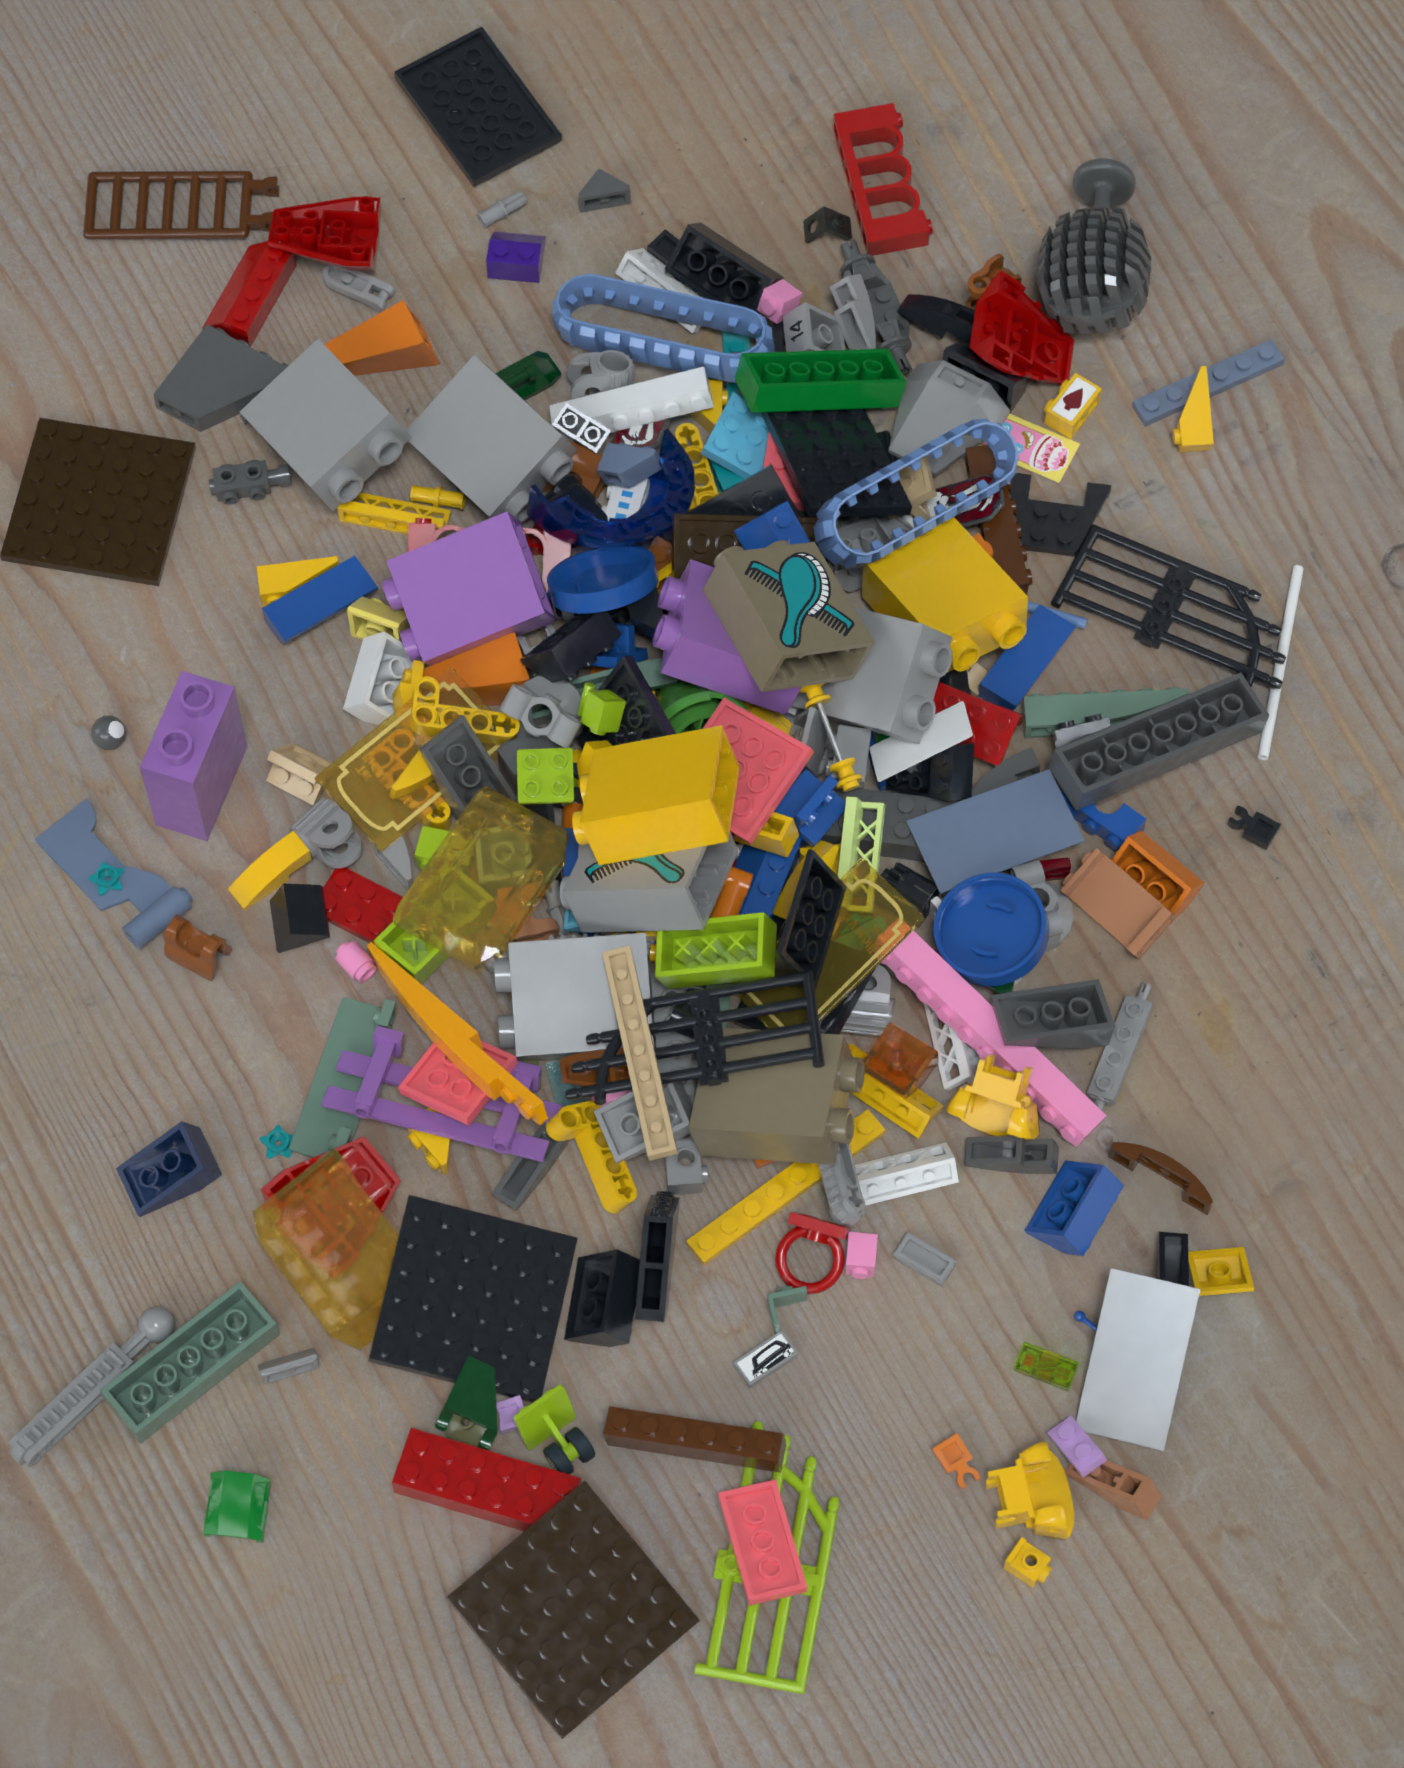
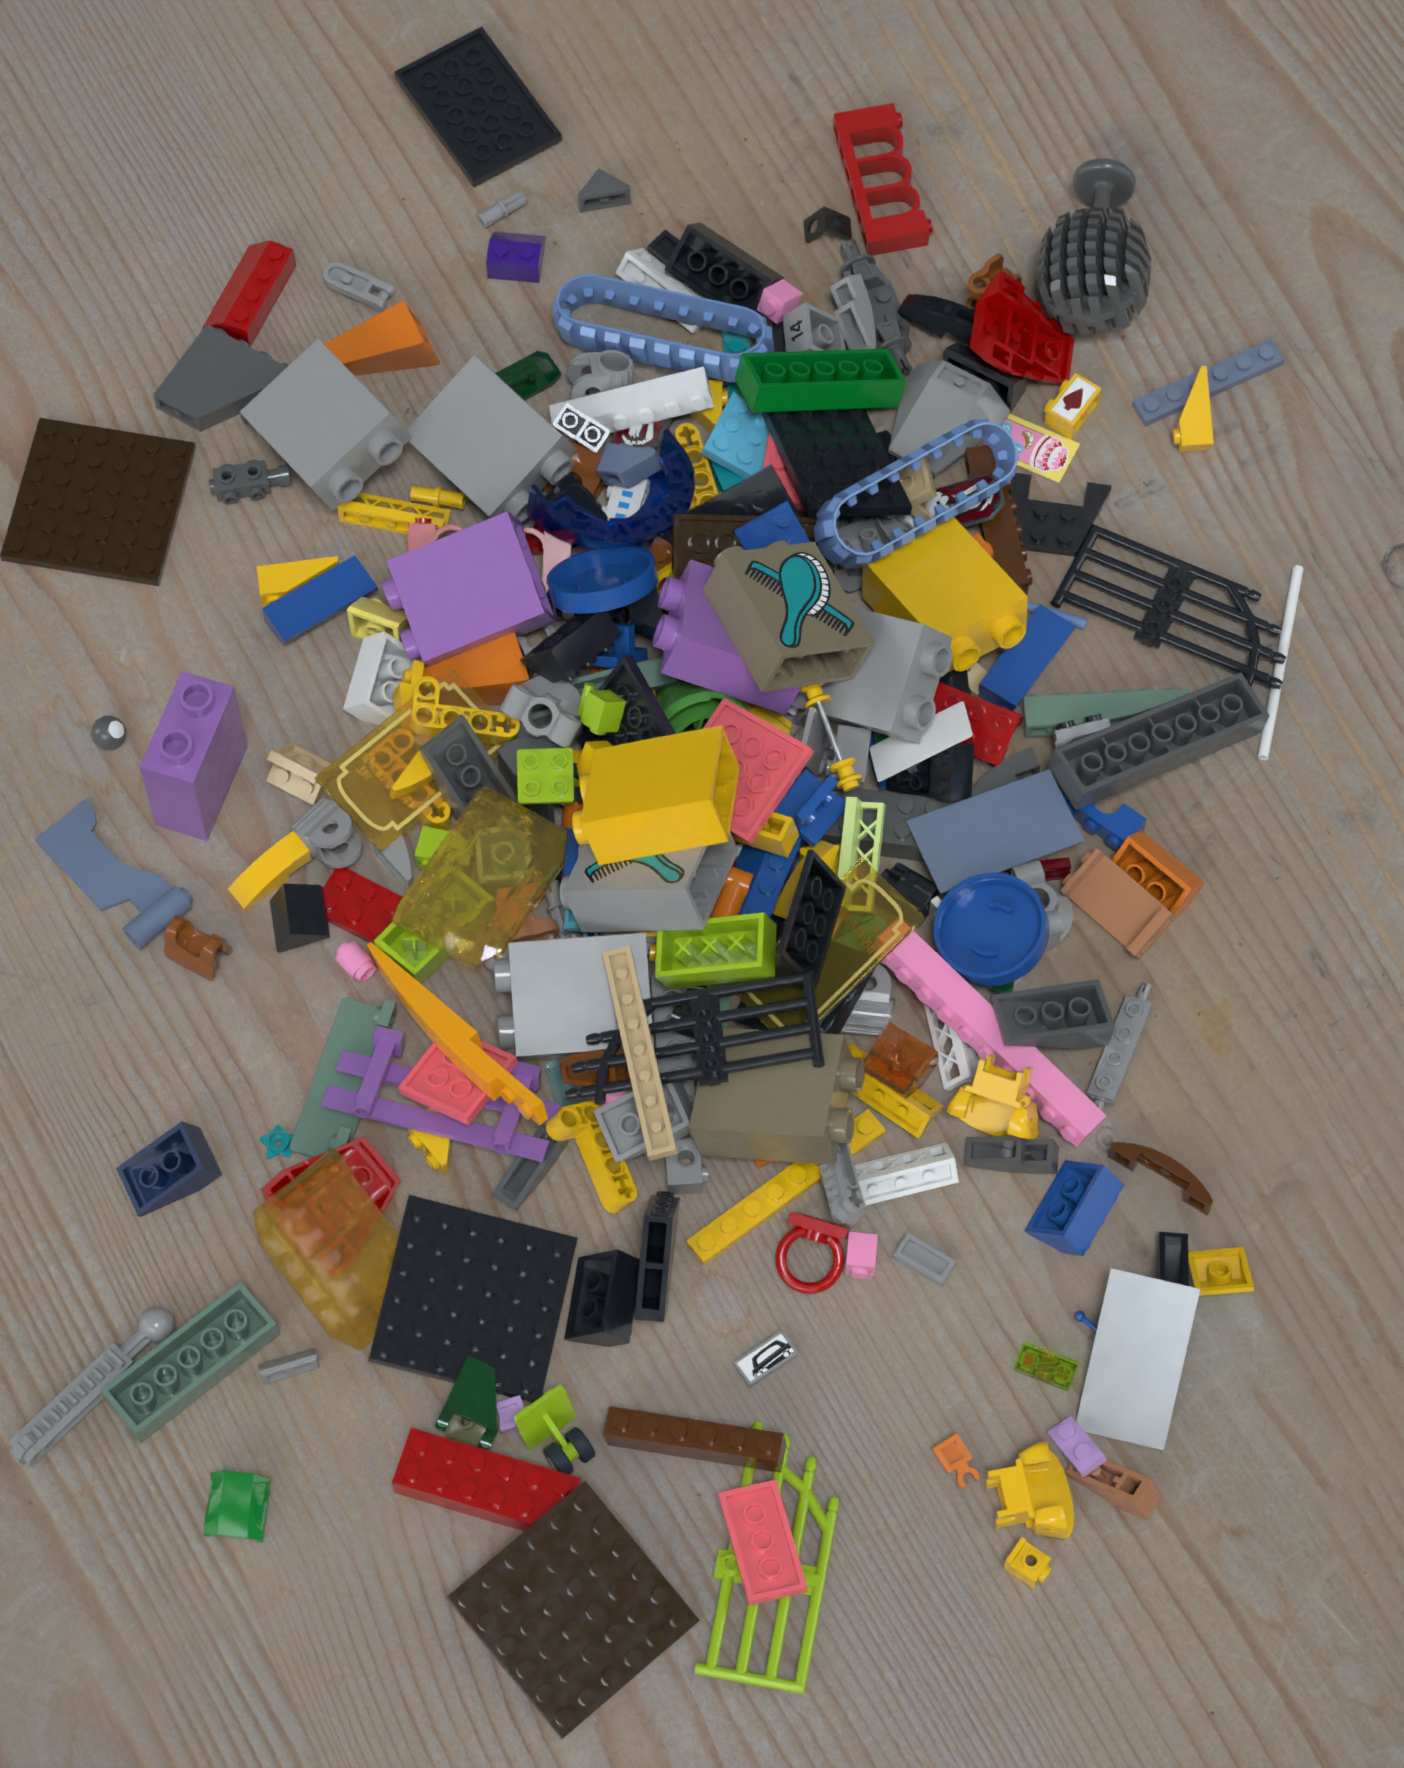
(107, 871): teal plate -> none
(249, 186): reddish brown bar -> none
(330, 231): red wedge -> none
(782, 1297): sand green bracket -> none
(1258, 829): black plate -> none

